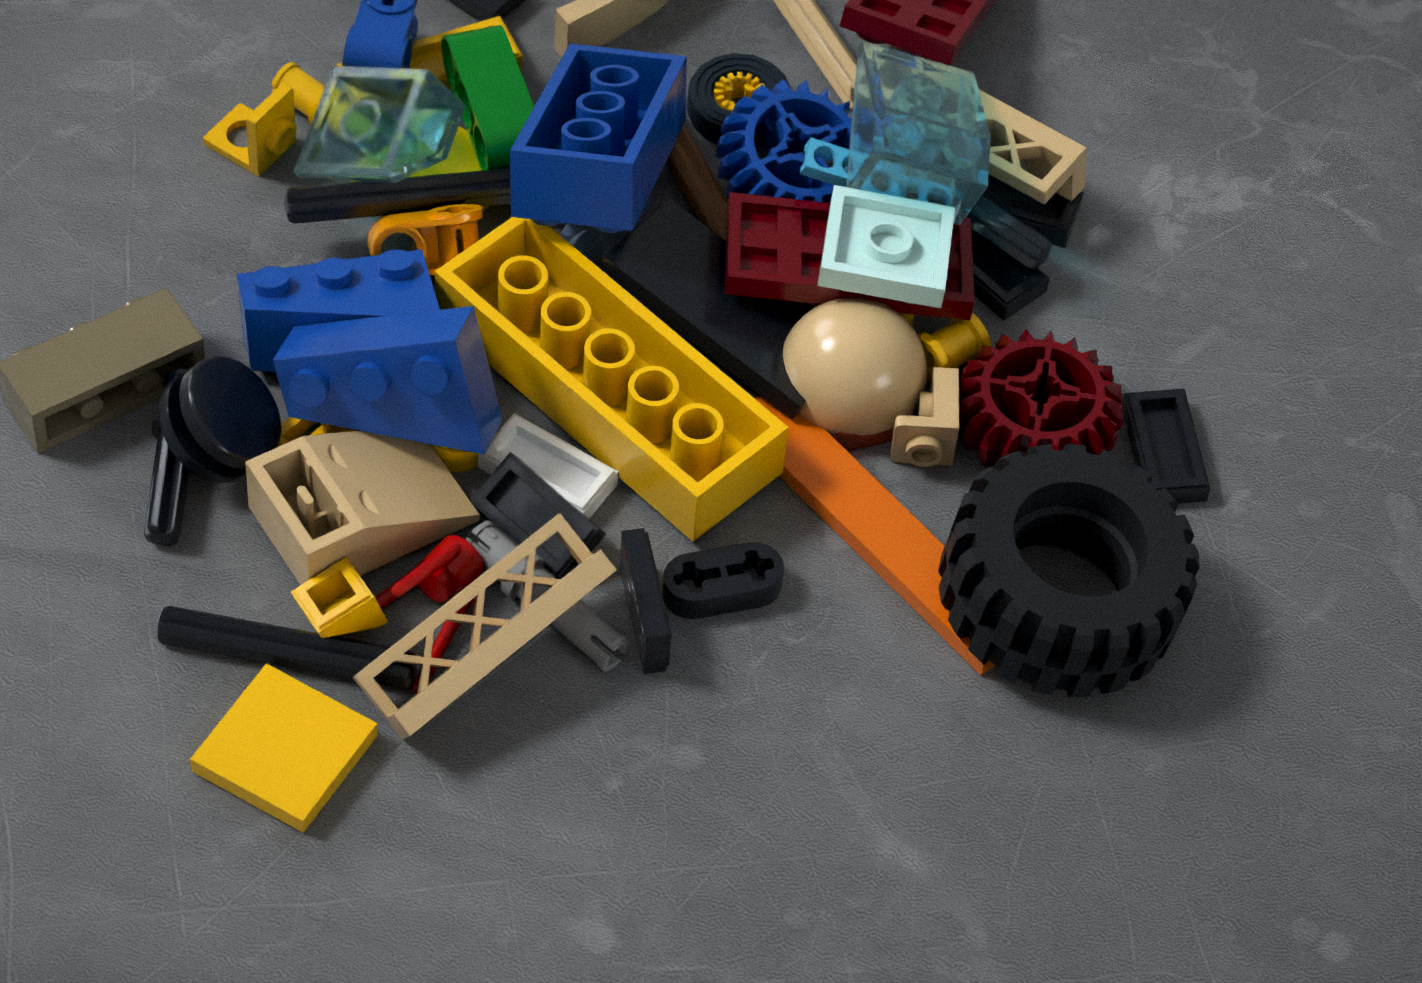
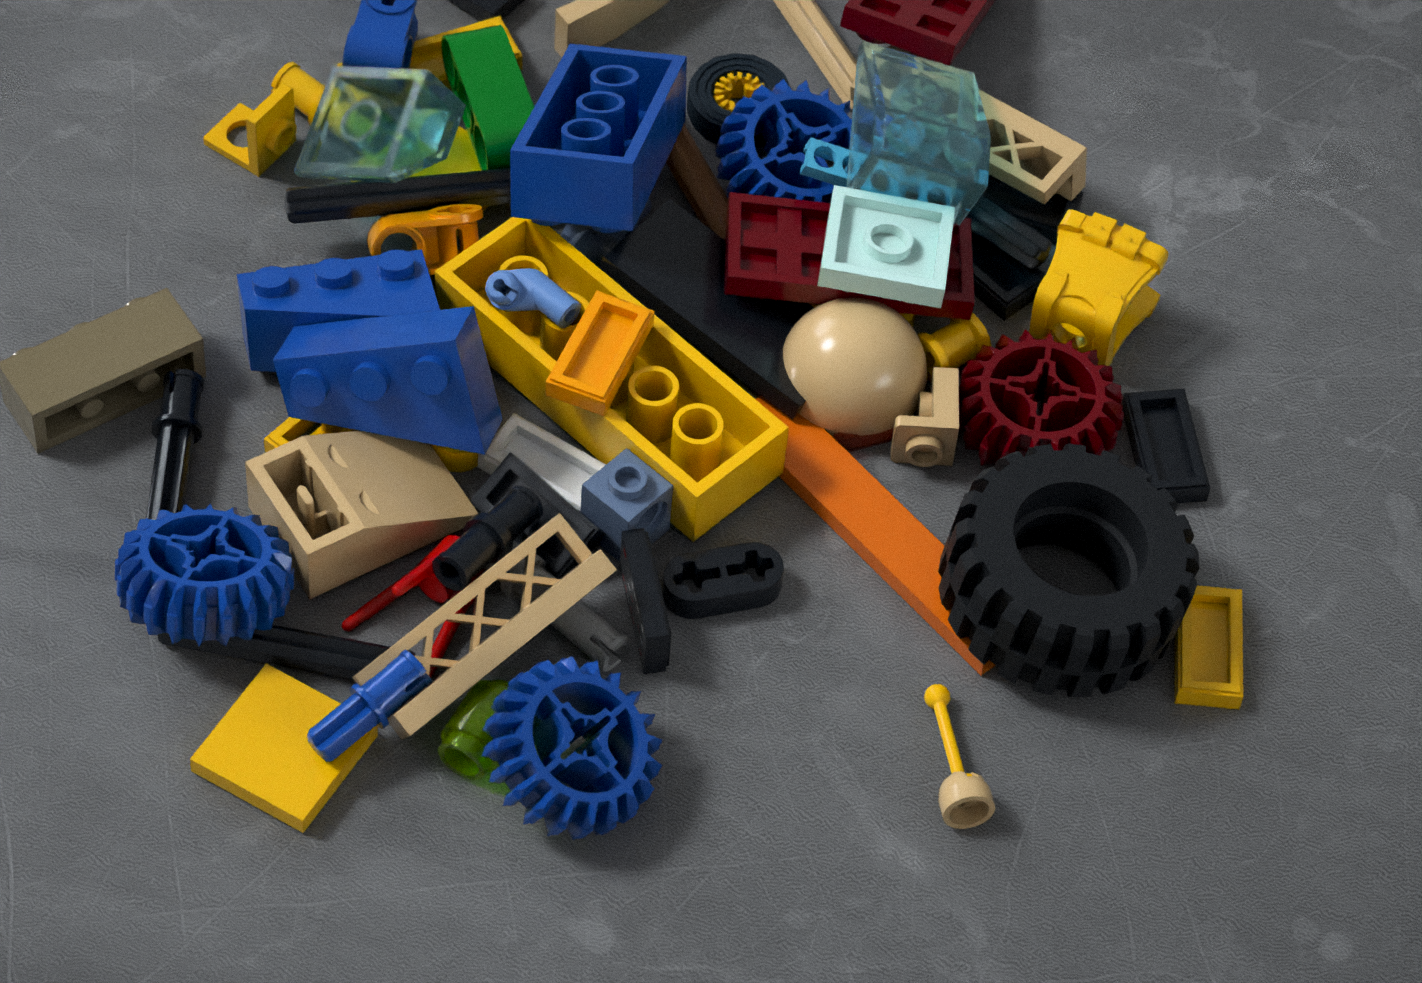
(204, 574): none -> blue gear
(219, 418): black head -> none
(338, 602): yellow slope -> none
(368, 706): none -> blue axle
(463, 734): none -> clear neon green brick
(487, 538): none -> black pin
(529, 291): none -> medium blue arm
(599, 353): none -> light orange tile
(608, 767): none -> blue gear
(627, 497): none -> sand blue brick
(963, 796): none -> tan hinge
(1097, 284): none -> yellow piece
(1210, 650): none -> yellow tile

